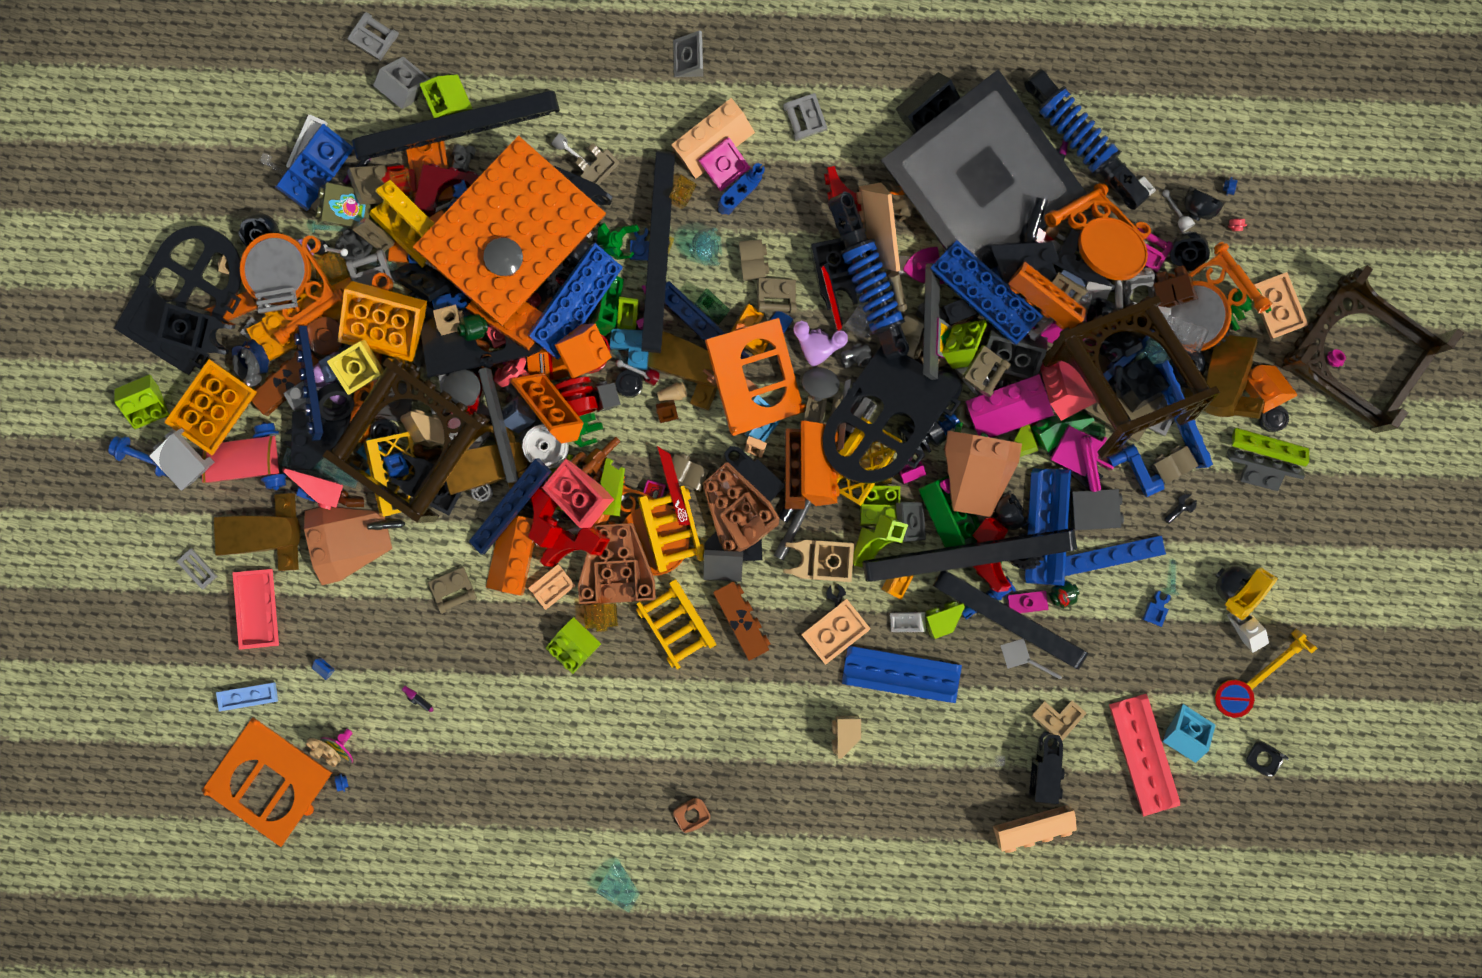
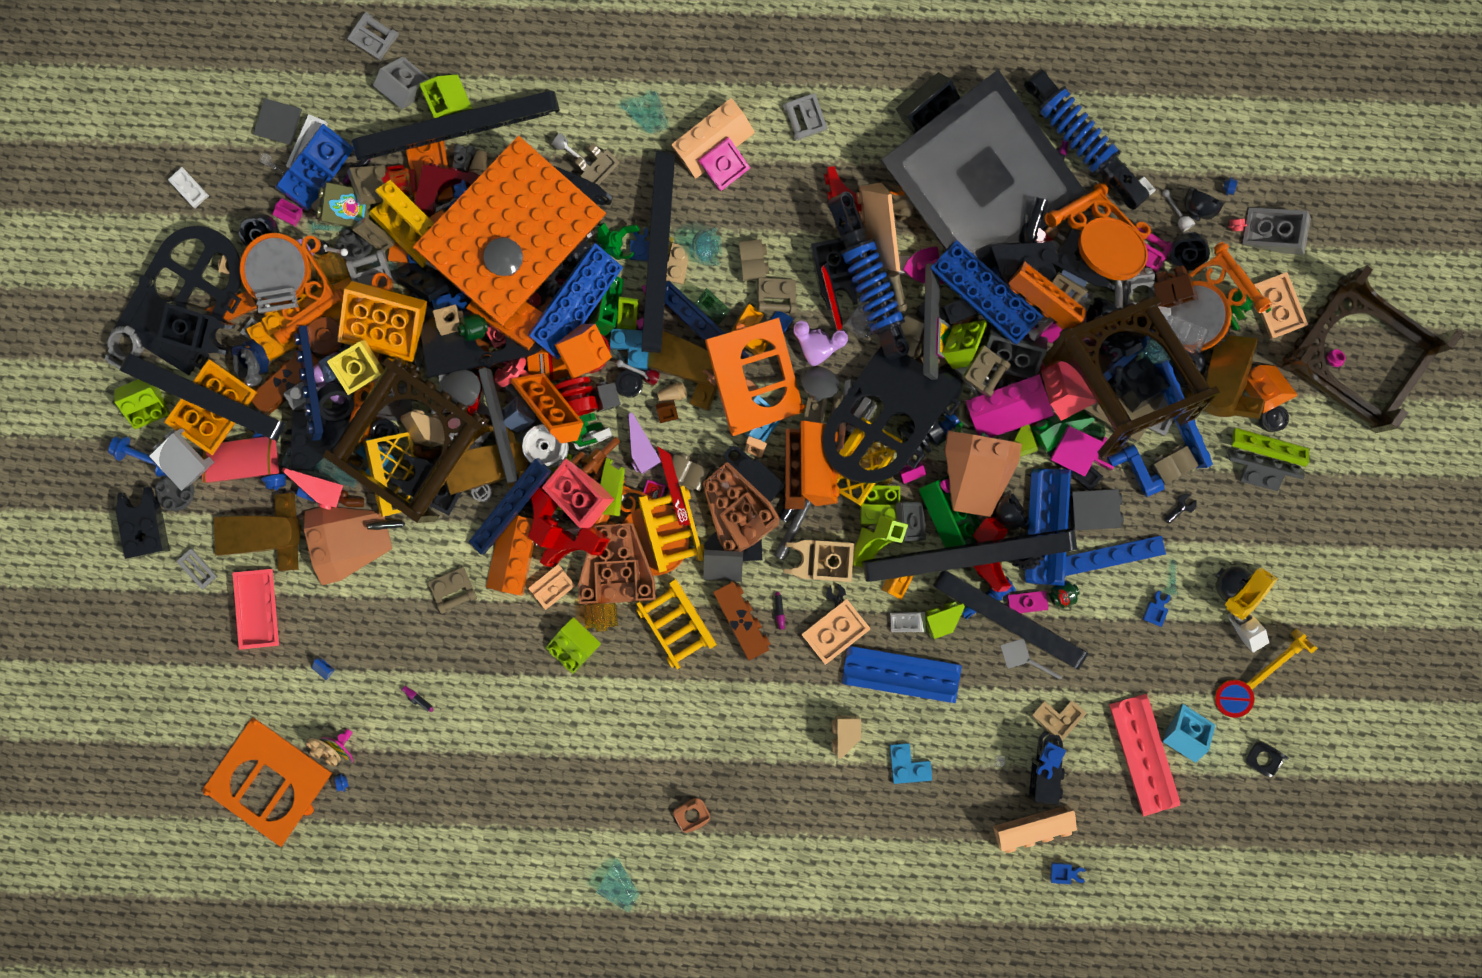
(114, 349): none -> light grey piece
(142, 519): none -> black brick
(172, 497): none -> dark grey dish
(188, 187): none -> white plate
(202, 397): none -> black beam
(247, 696): light blue plate -> none
(277, 121): none -> dark grey tile
(287, 212): none -> dark pink piece
(396, 465): blue slope -> none
(479, 162): none -> tan cone
(600, 436): none -> white plate
(641, 449): none -> lavender slope
(651, 120): none -> clear light blue slope
(677, 264): none -> tan plate
(682, 191): clear yellow slope -> none
(688, 55): light grey slope -> none
(748, 182): blue beam -> none
(778, 612): none -> piece
(858, 354): dark grey plate -> none
(906, 771): none -> dark azure plate
(1052, 756): none -> blue plate
(1063, 873): none -> blue plate
(1090, 463): dark pink axle -> none
(1098, 290): white sticker -> none
(1277, 230): none -> light grey slope

